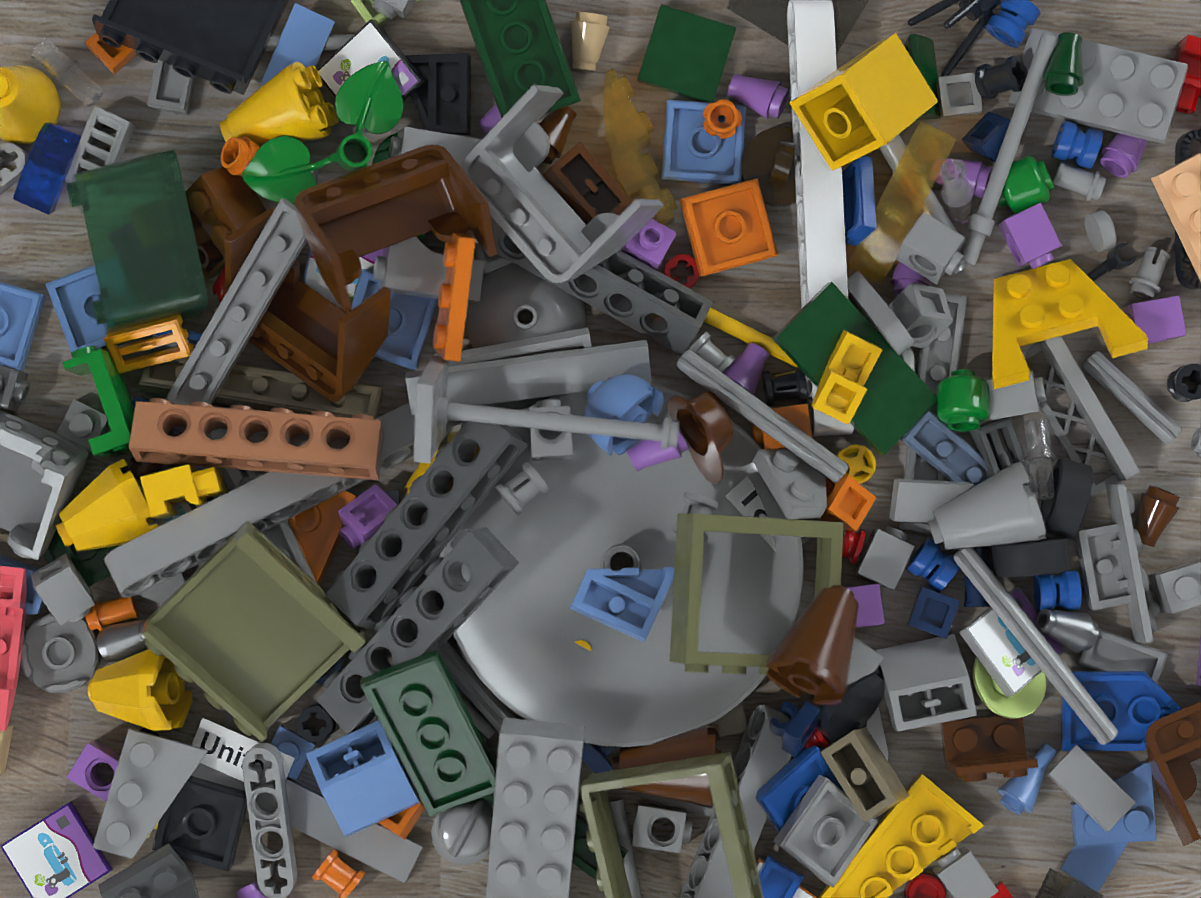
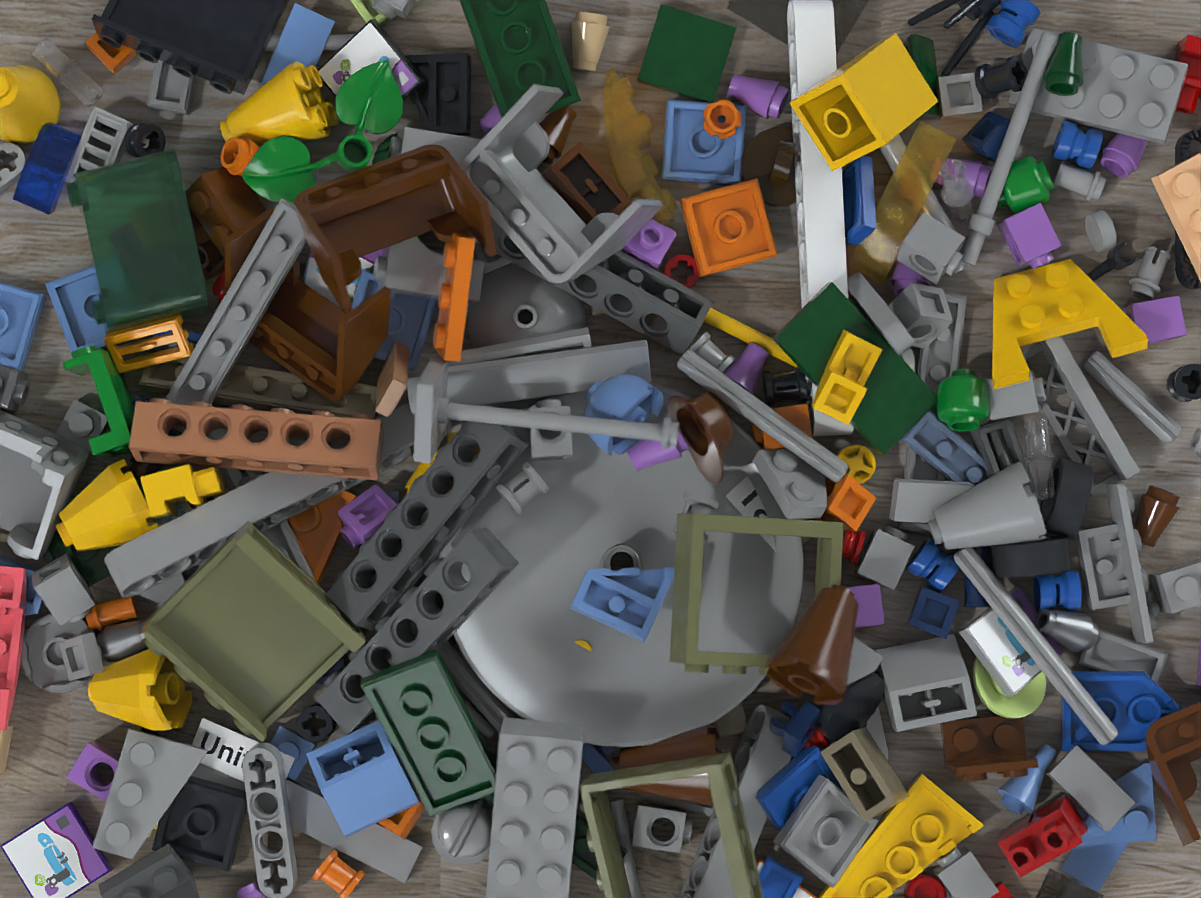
(81, 656): none -> light grey plate
(134, 136): none -> black bush
(392, 379): none -> medium nougat tile
(1042, 835): none -> red hips

